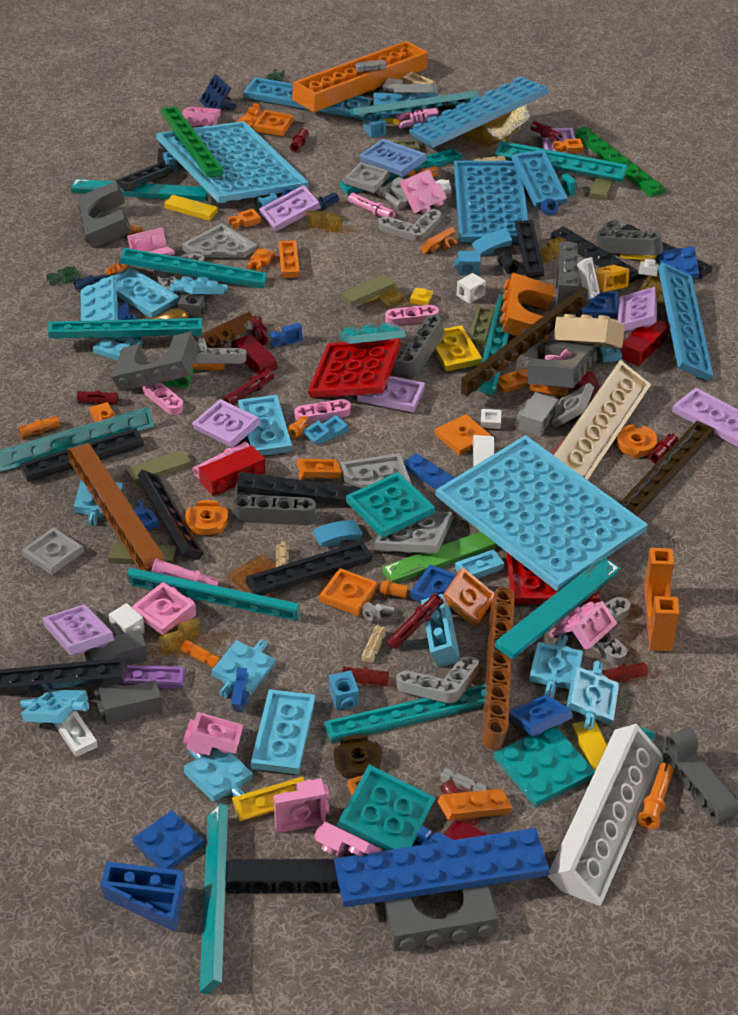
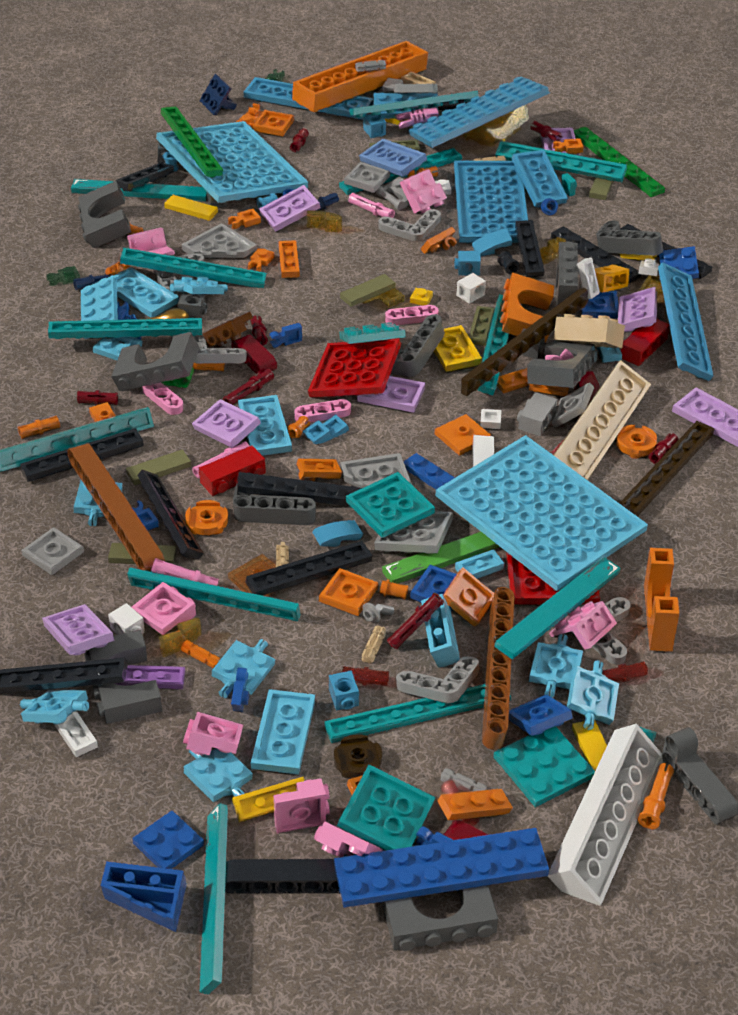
(201, 116): bright pink plate -> none

